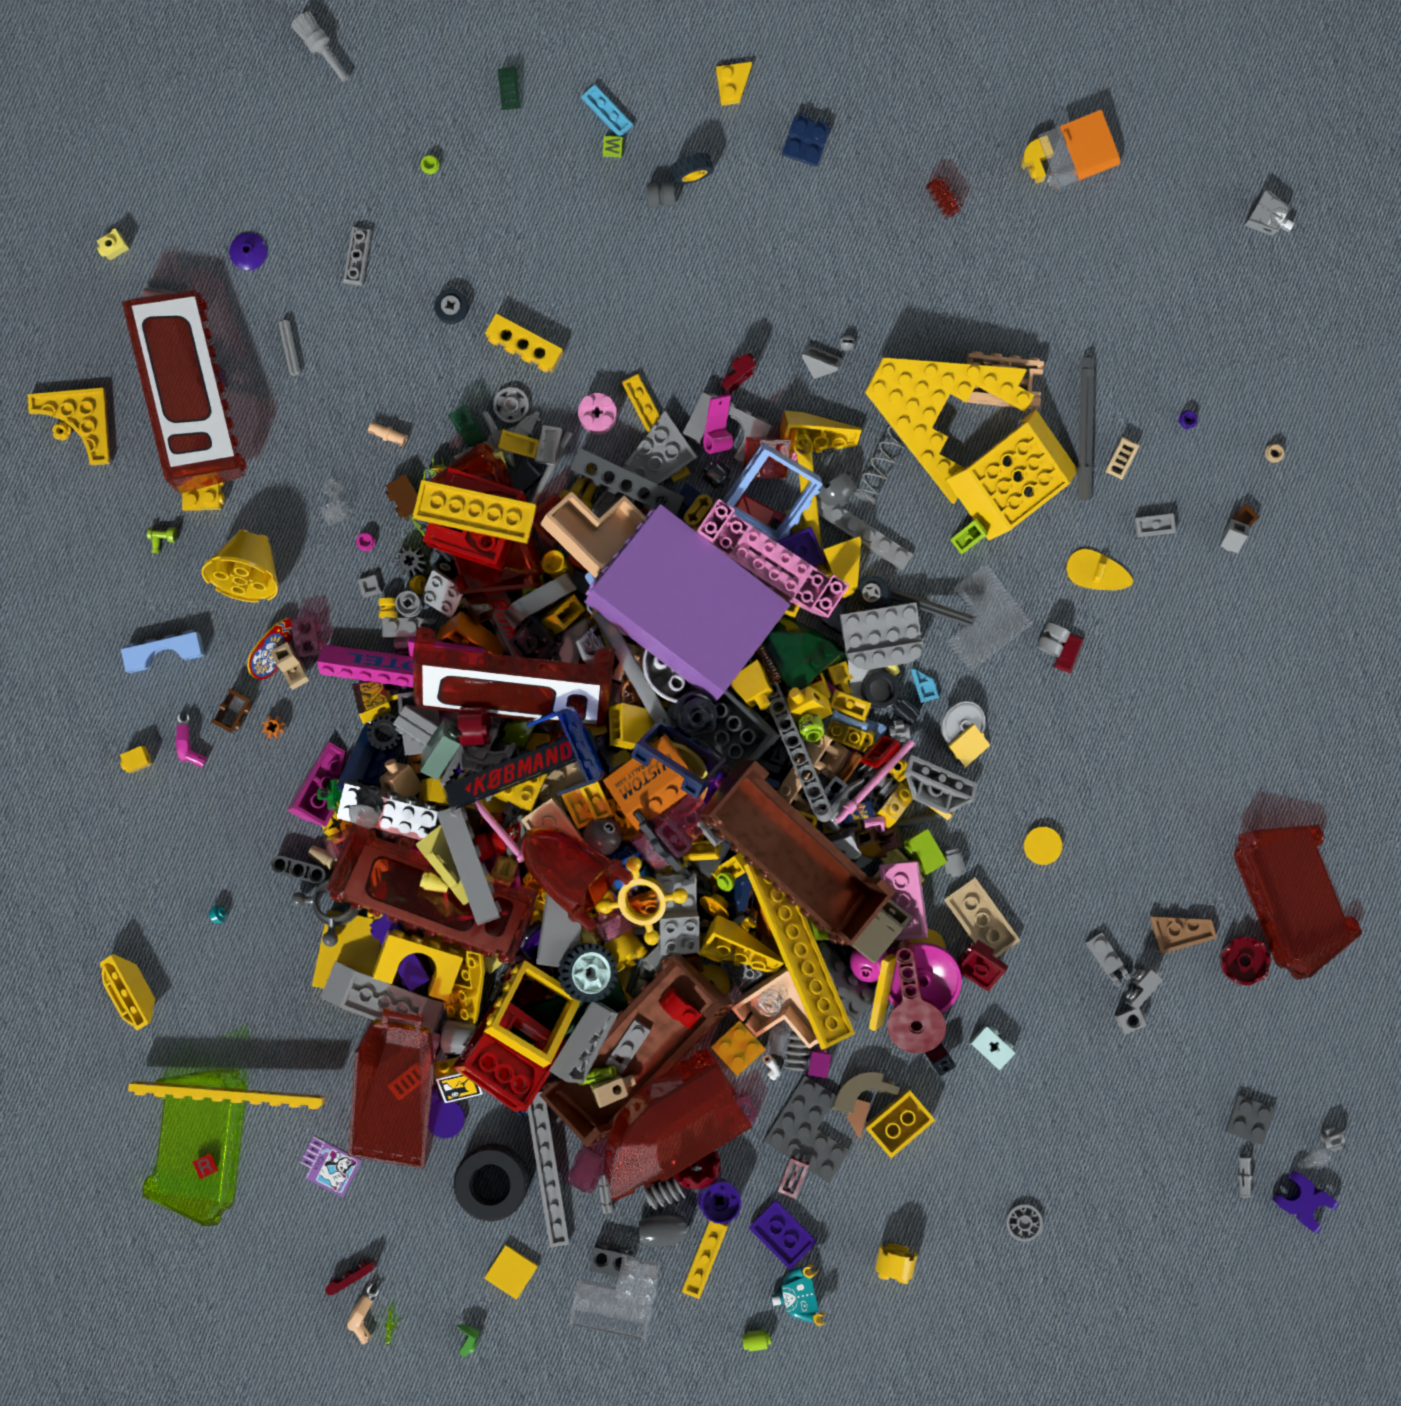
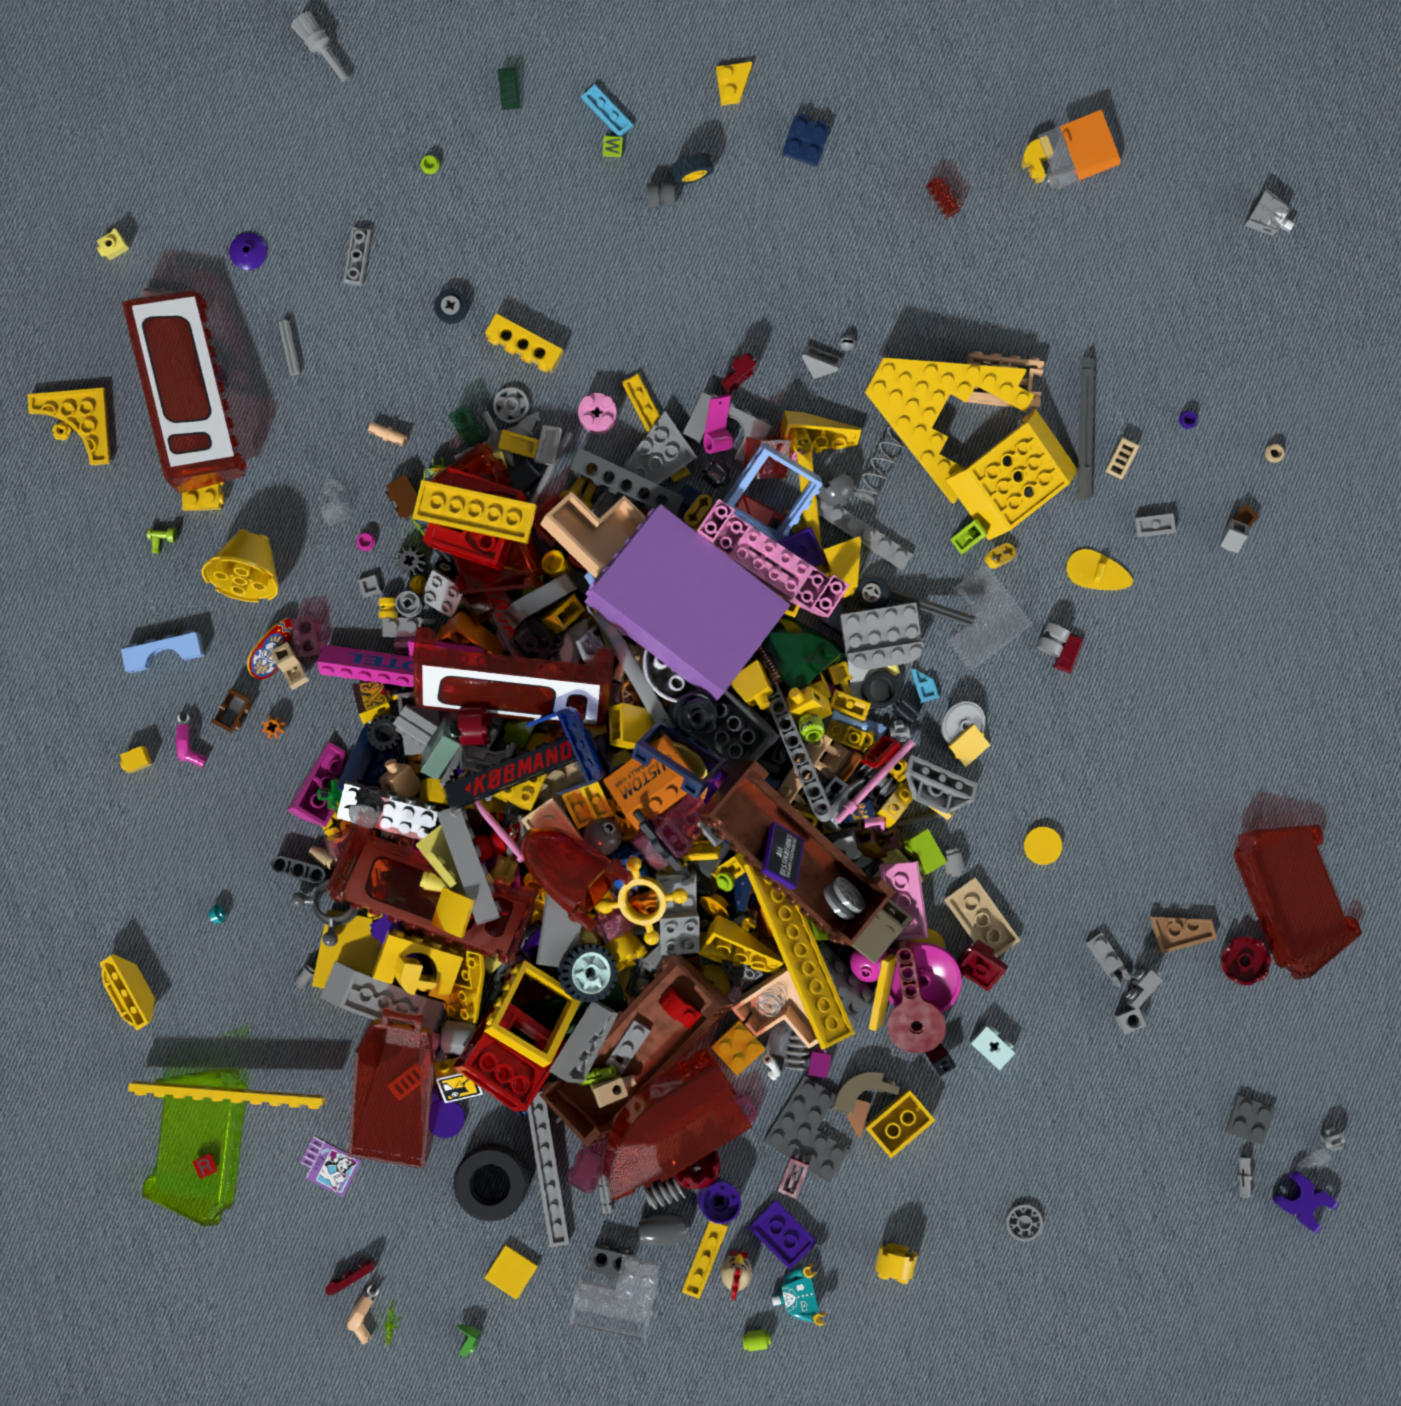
(306, 974): none -> light grey pin
(409, 975): none -> yellow brick
(453, 912): none -> yellow slope
(736, 1274): none -> piece
(783, 855): none -> tile
(844, 898): none -> light grey wheel
(998, 553): none -> yellow beam

